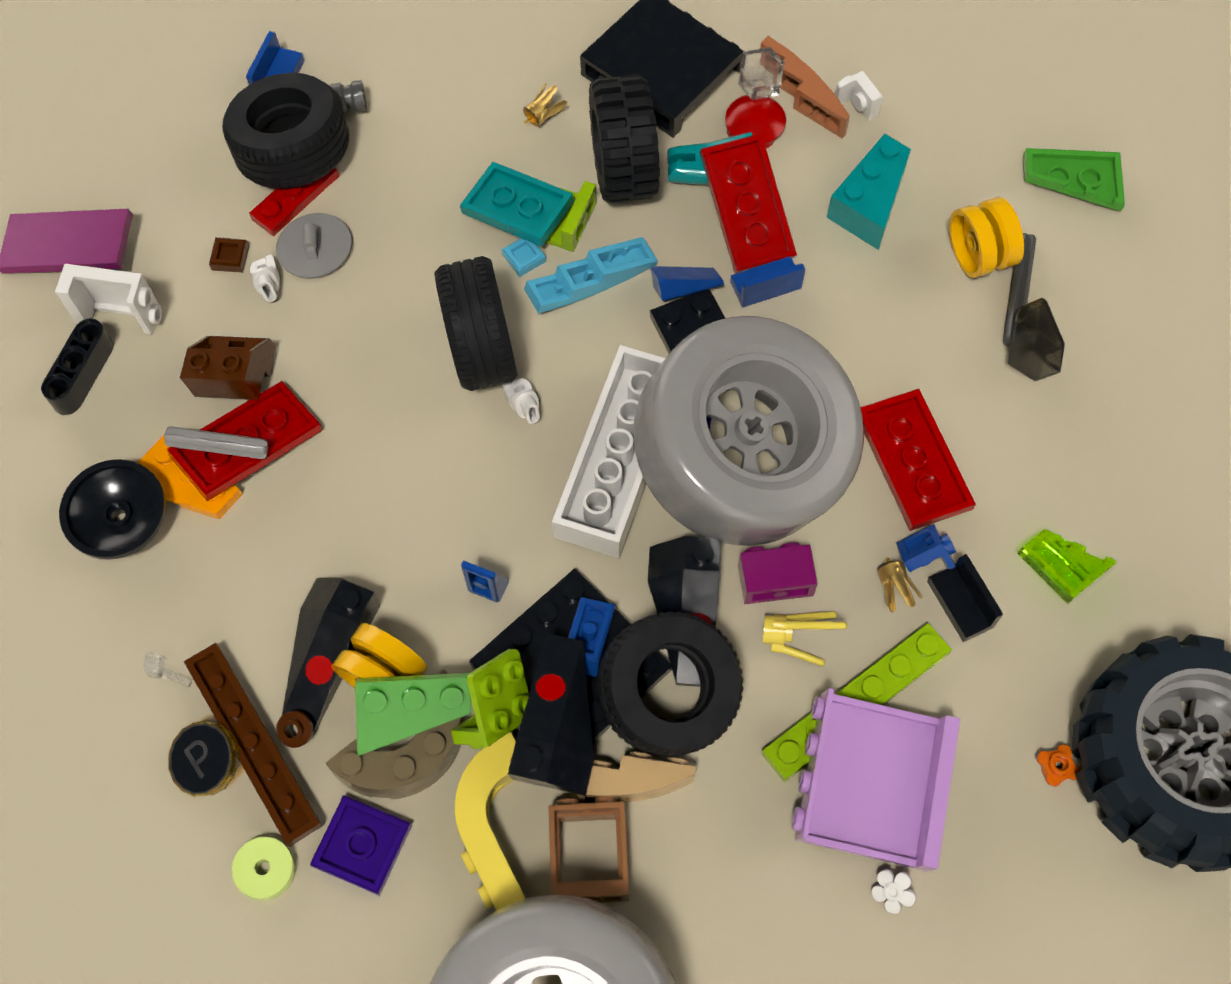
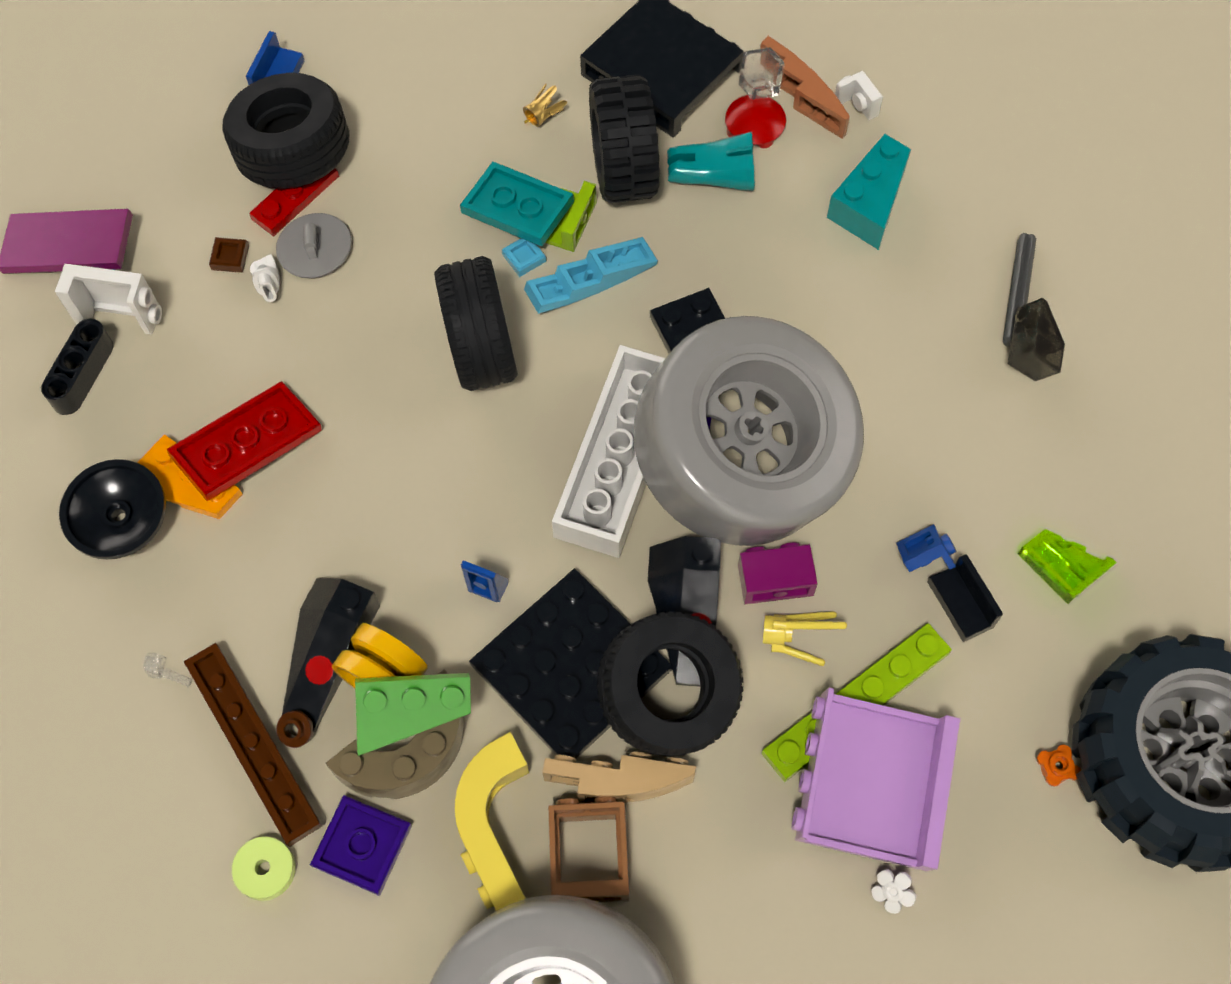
(203, 758): black tile -> none
(216, 442): light grey axle -> none
(227, 366): reddish brown piece -> none
(351, 96): dark grey wheel -> none
(498, 701): lime bracket -> none
(522, 399): white piece -> none
(555, 730): black wedge -> none
(592, 627): blue slope -> none
(681, 281): blue slope -> none
(747, 202): red tile -> none
(767, 281): blue panel -> none
(896, 574): pearl gold piece -> none
(915, 460): red plate -> none
(986, 237): yellow wheel -> none
(1078, 173): bright green wing -> none

